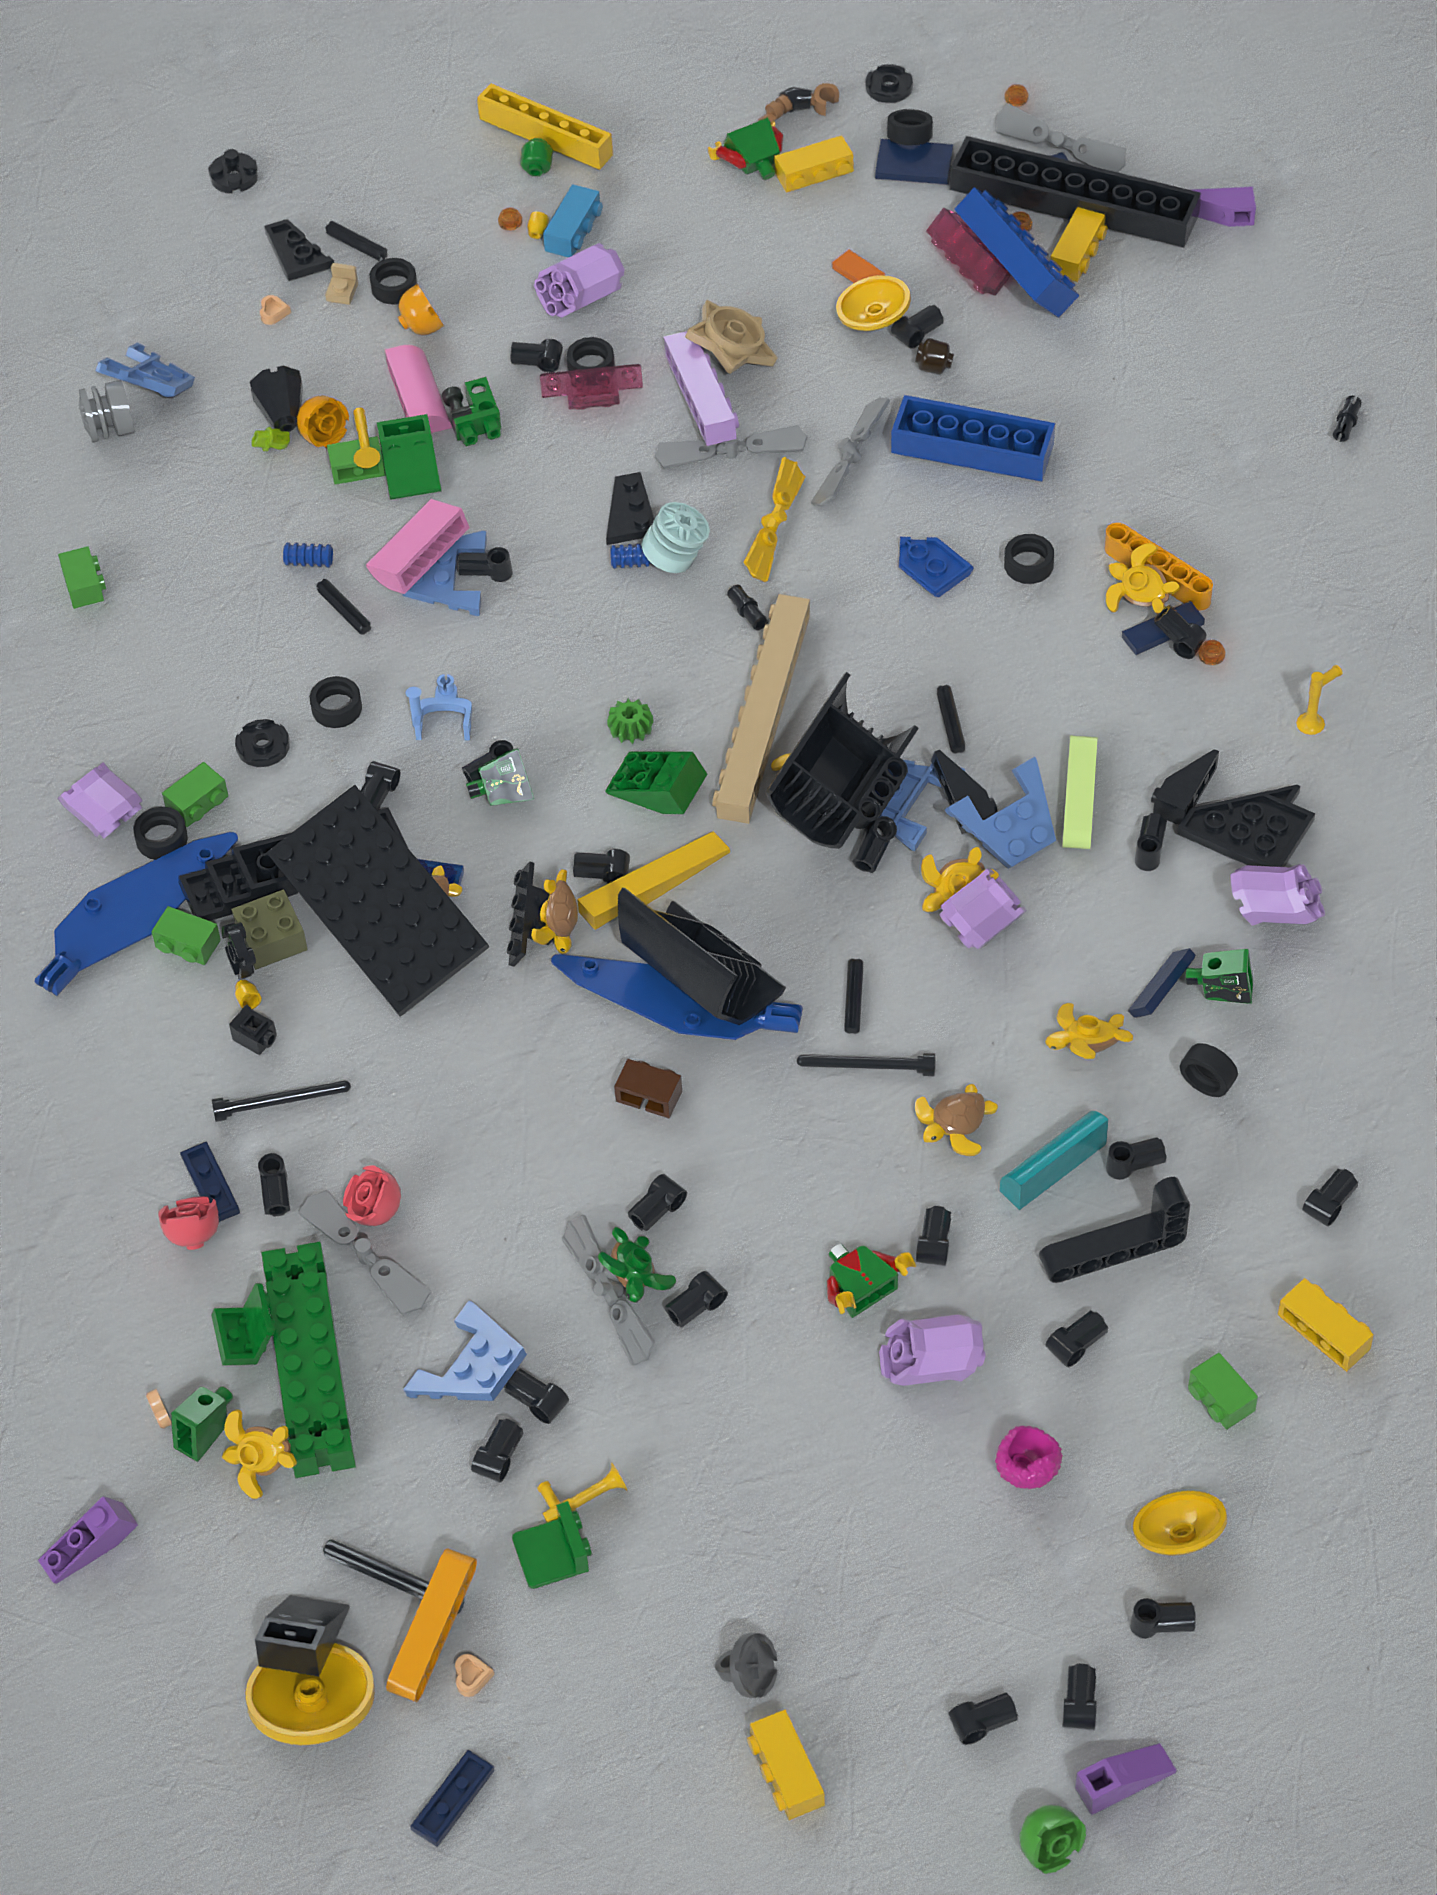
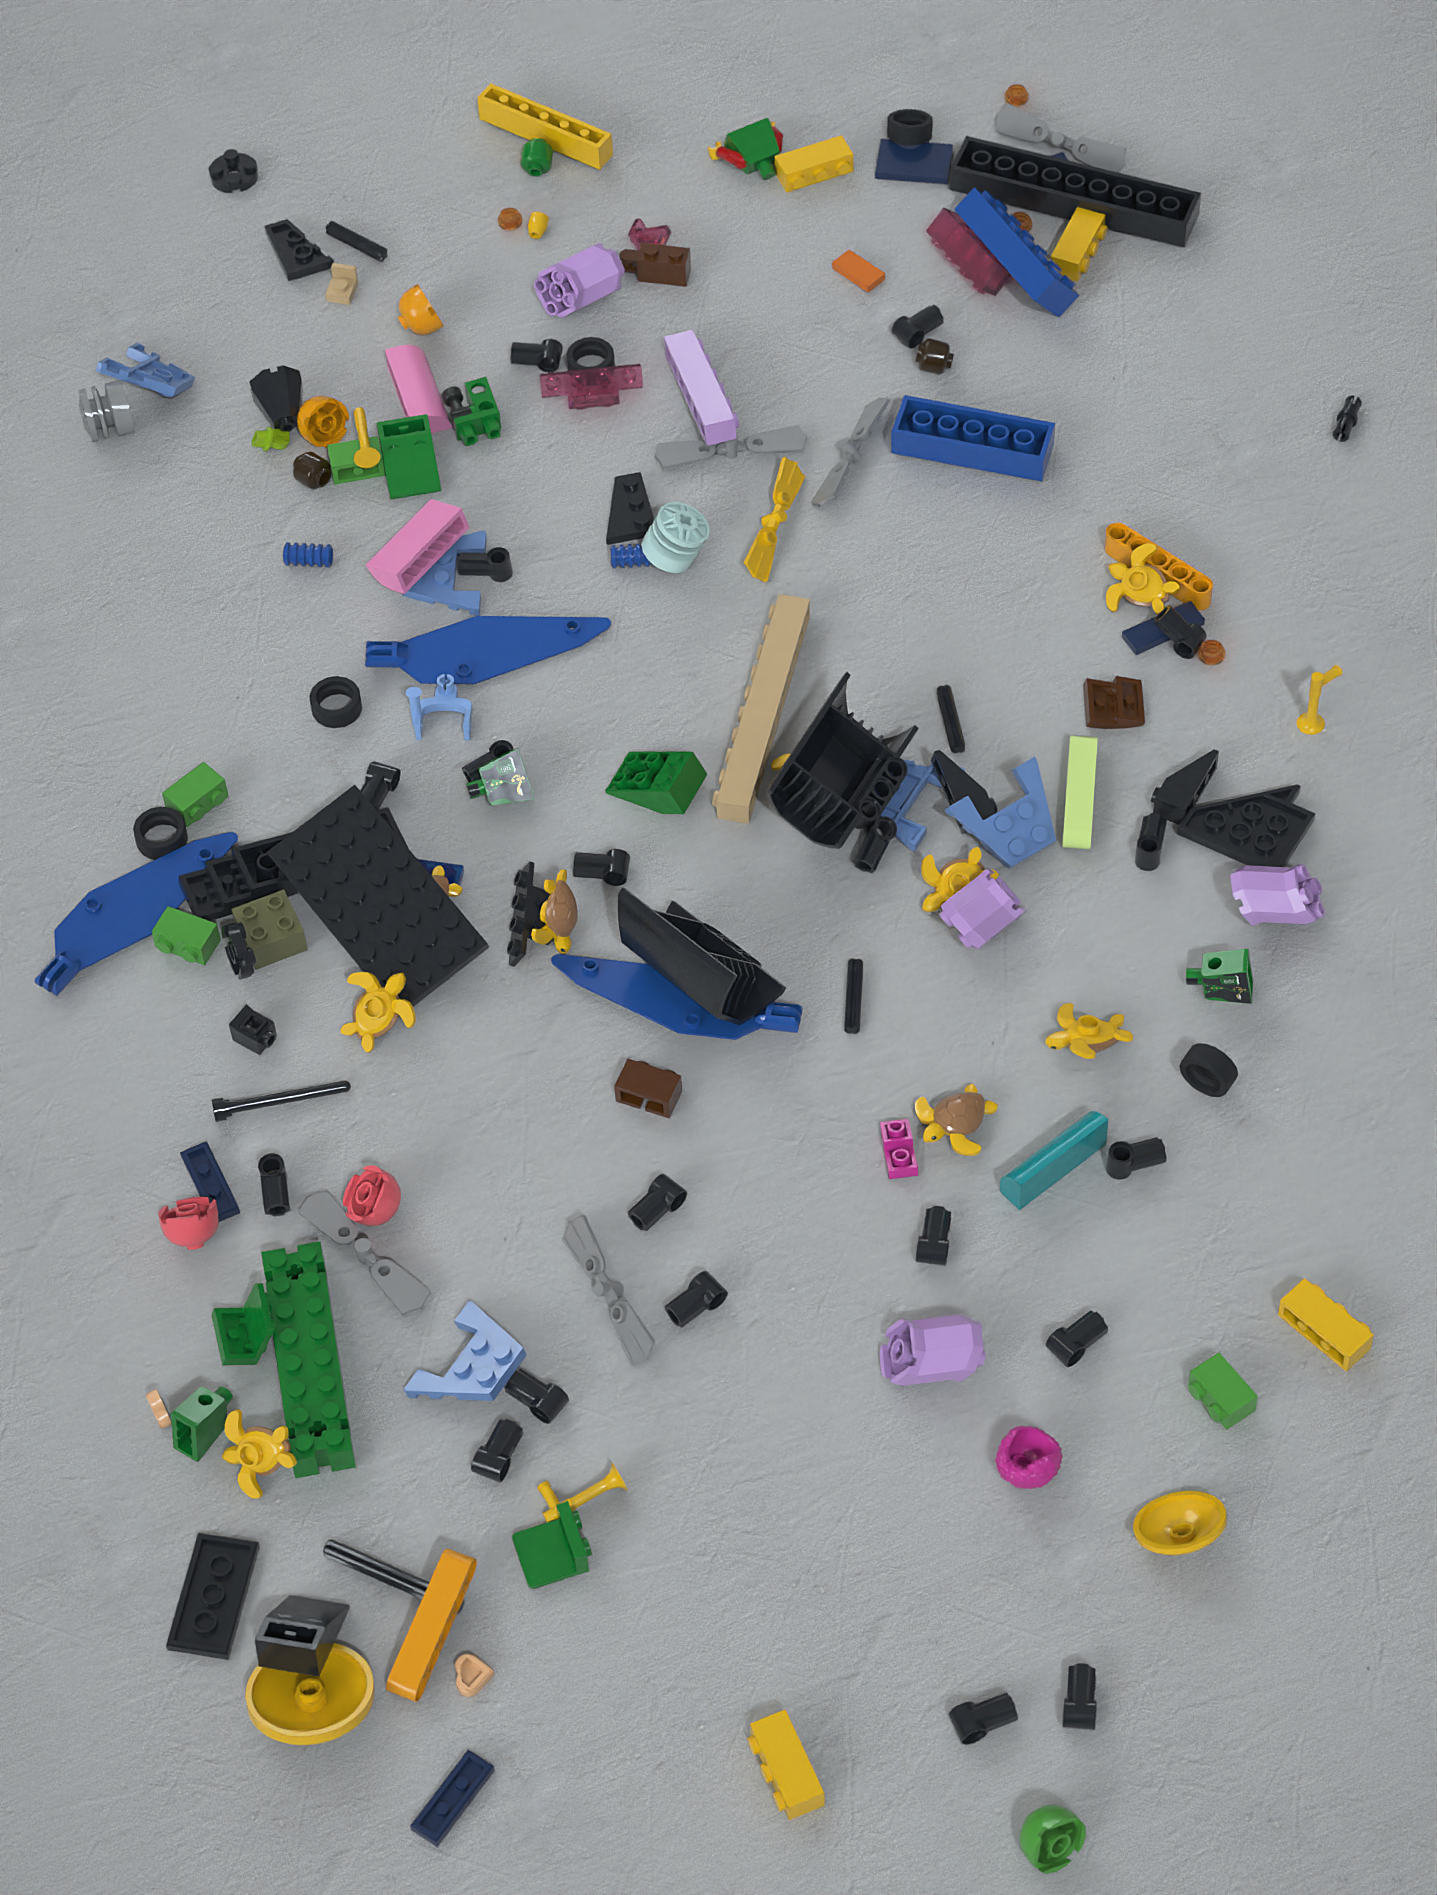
(81, 577): bright green brick -> none
(89, 1538): medium lavender slope -> none
(101, 801): lavender brick -> none
(213, 1596): none -> black tile
(247, 994): yellow hose -> none
(263, 755): black tile -> none
(273, 309): light nougat tile -> none
(311, 470): none -> dark brown head
(344, 606): black axle -> none
(377, 1008): none -> yellow animal
(387, 268): black tyre -> none
(484, 646): none -> blue wing
(572, 221): dark azure brick -> none
(630, 720): bright green gear -> none
(634, 1266): green animal -> none
(641, 234): none -> clear pink bracket
(653, 878): yellow slope -> none
(658, 264): none -> reddish brown brick
(732, 337): tan plate -> none
(747, 607): black pin -> none
(749, 1665): flat silver tile -> none
(800, 98): medium nougat piece -> none
(863, 1277): green torso -> none
(873, 303): yellow dish -> none
(891, 93): black tile -> none
(898, 1148): none -> dark pink slope
(923, 1064): black piece -> none
(932, 564): blue tile -> none
(1029, 543): black tyre -> none
(1114, 703): none -> reddish brown slope
(1122, 1776): medium lavender slope -> none
(1123, 1241): black beam -> none
(1162, 983): dark blue tile -> none
(1164, 1617): black piece -> none
(1228, 206): medium lavender slope -> none
(1328, 1201): black piece -> none

